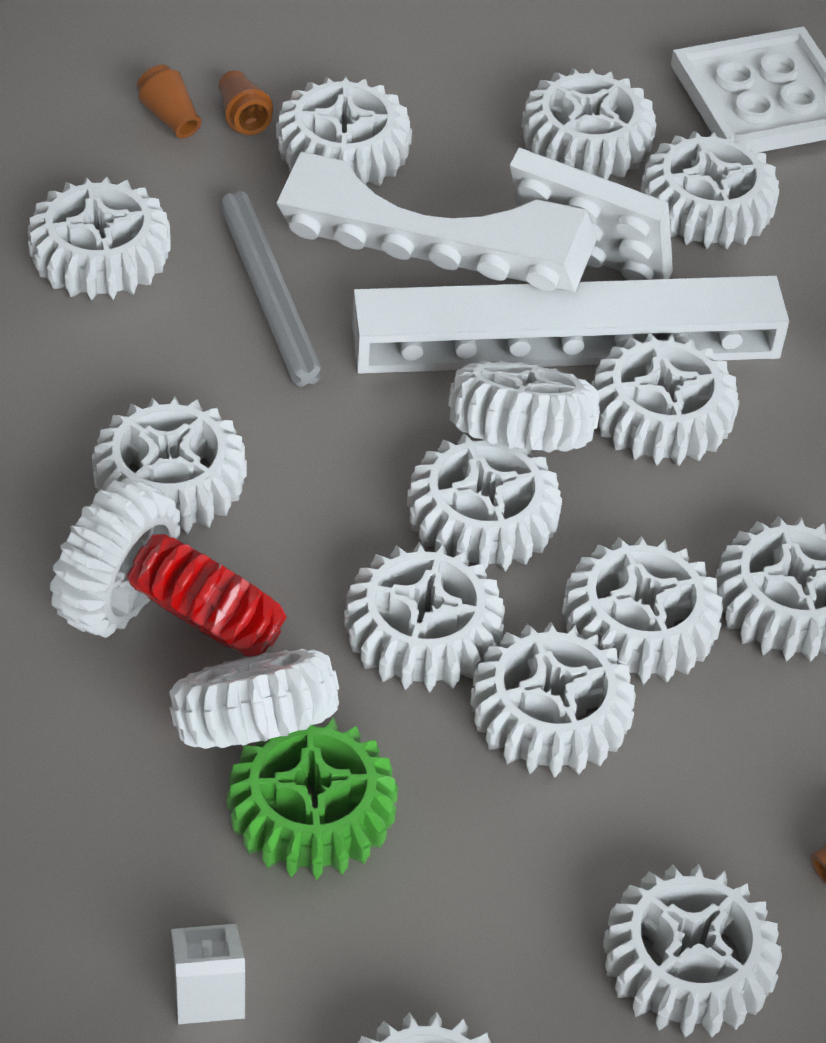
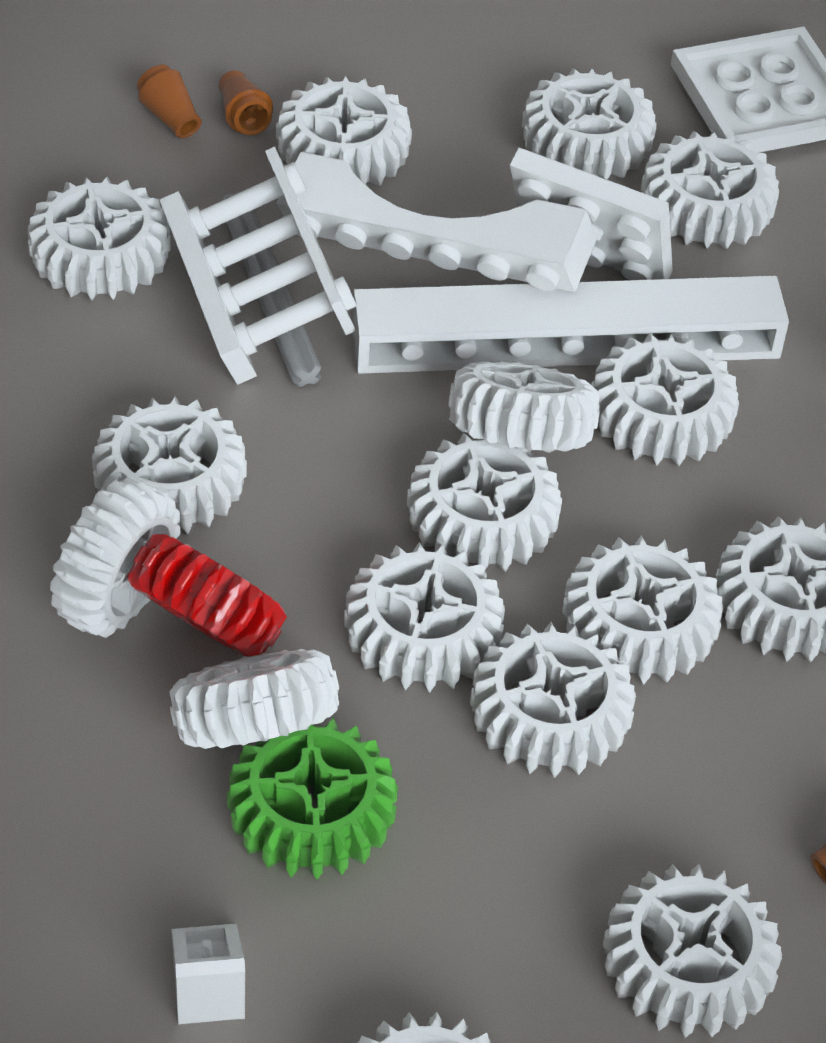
(223, 301): none -> white fence

